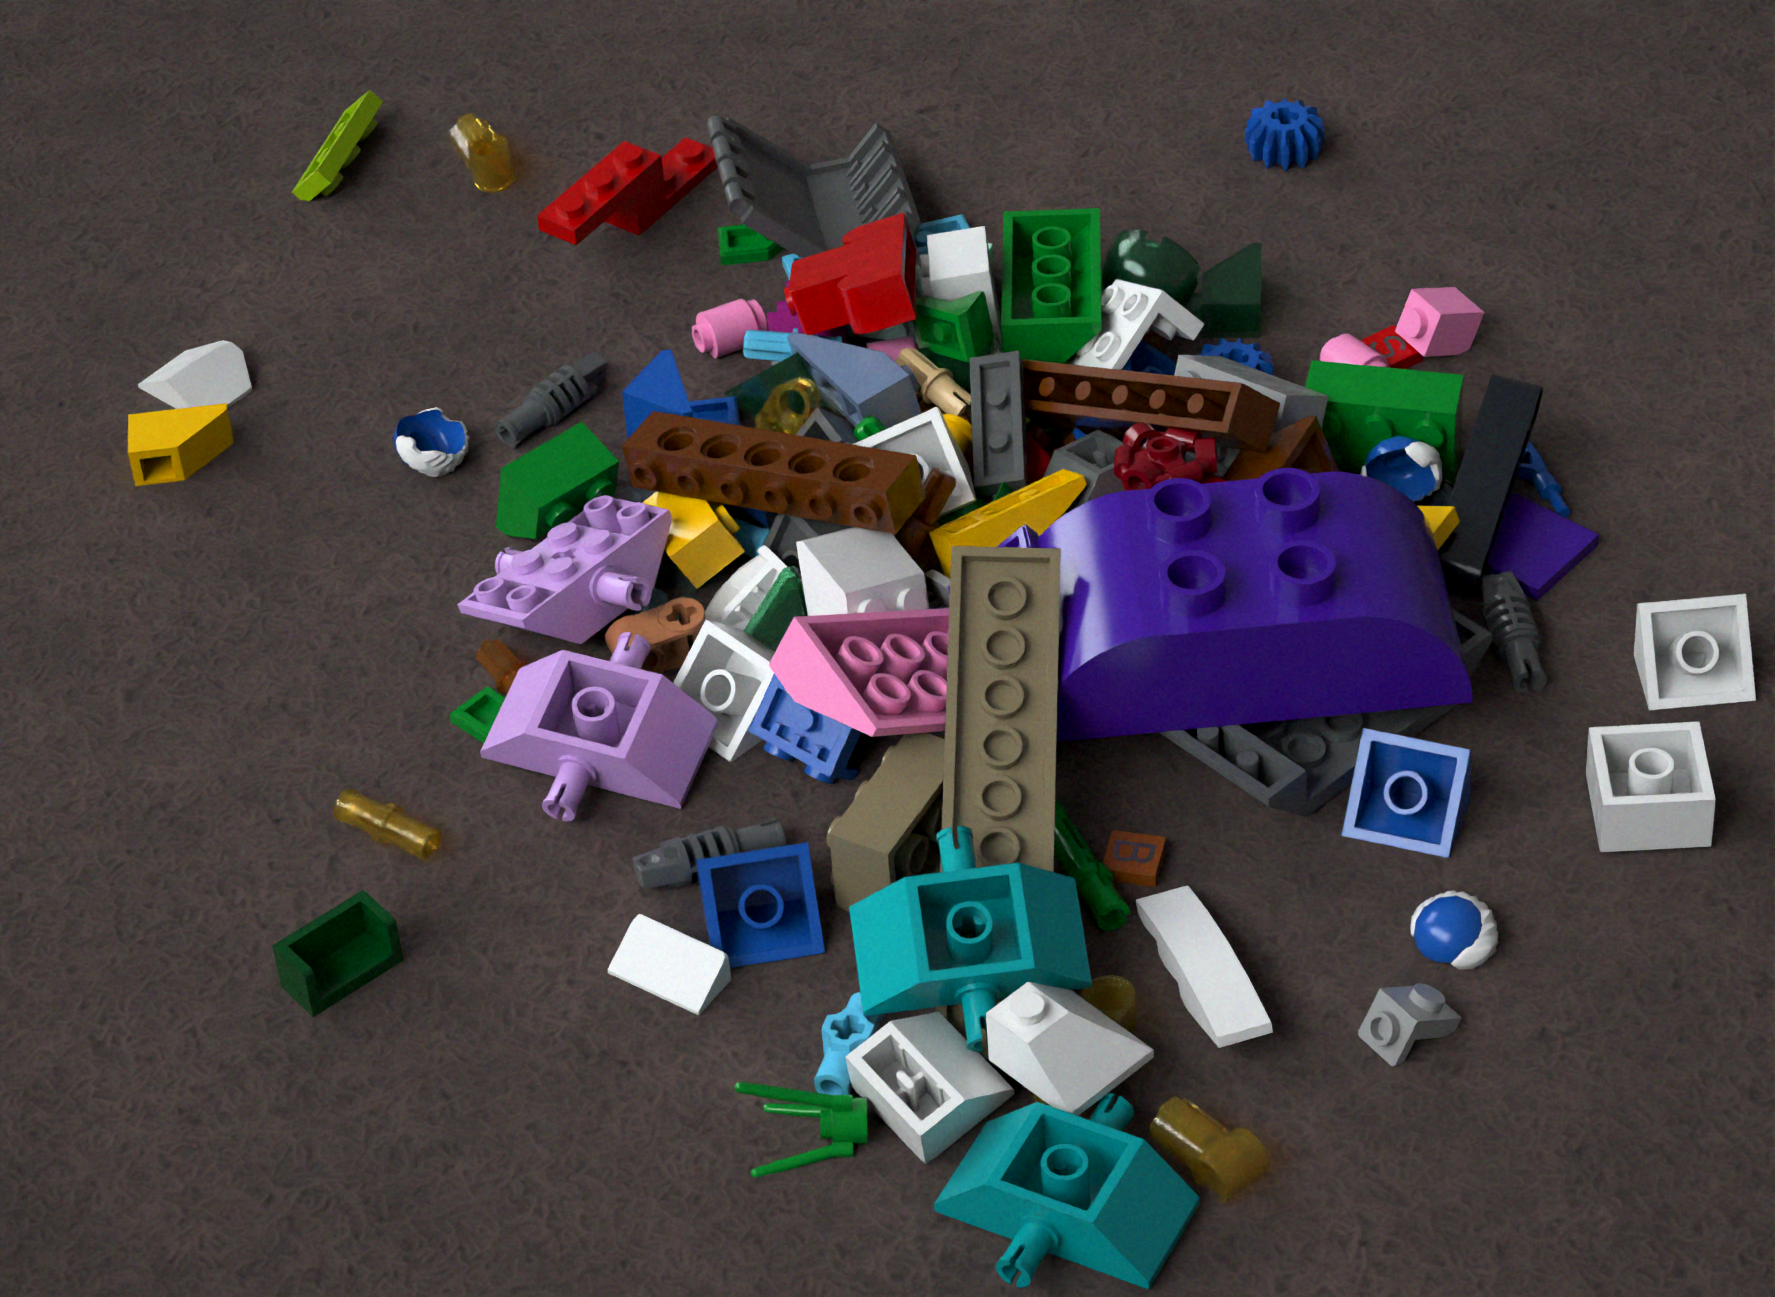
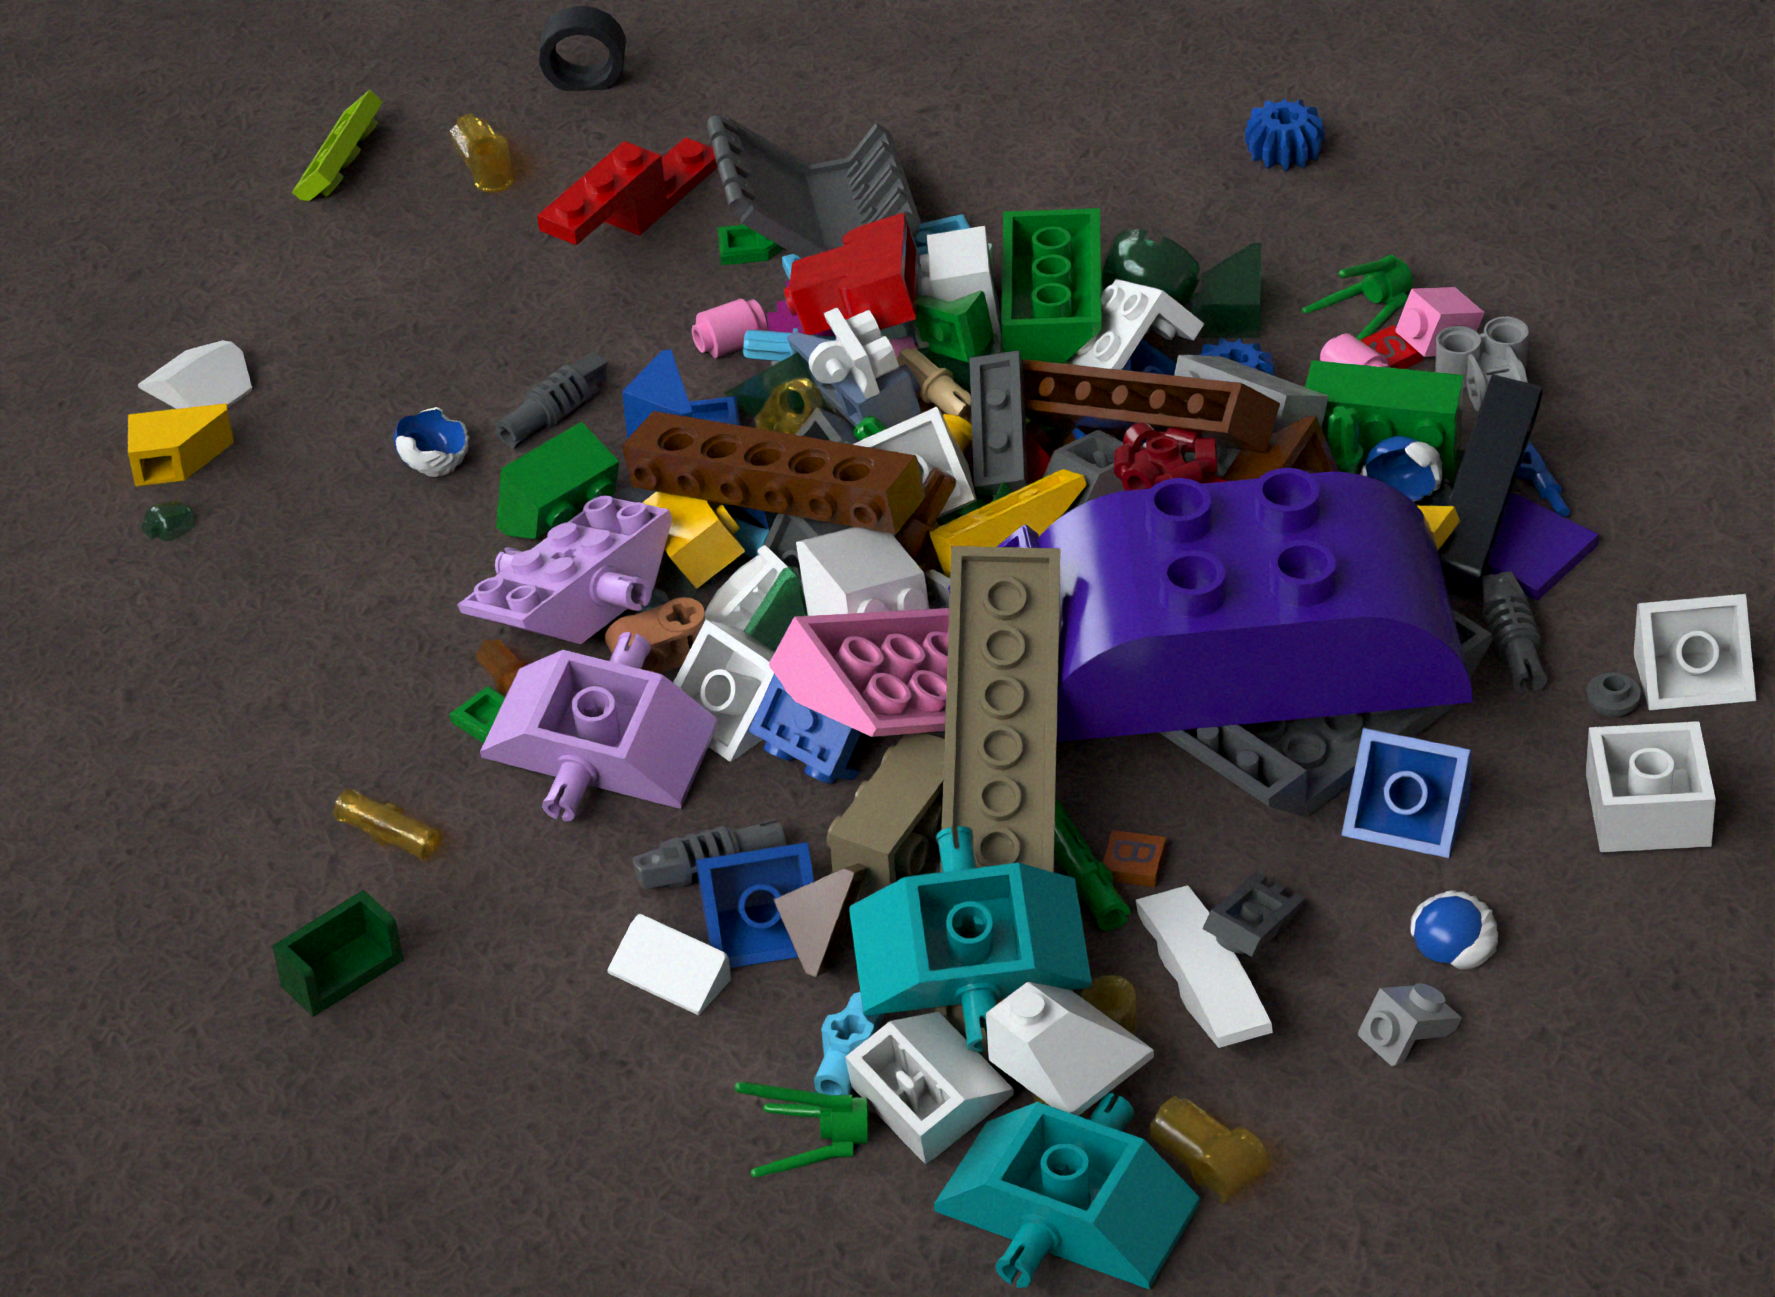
(168, 520): none -> clear green piece
(585, 22): none -> black tyre
(818, 916): none -> slope
(856, 350): none -> white hips
(1252, 915): none -> dark grey hinge
(1343, 439): none -> green axle
(1384, 281): none -> green plant
(1477, 356): none -> light grey piece
(1613, 694): none -> dark grey plate

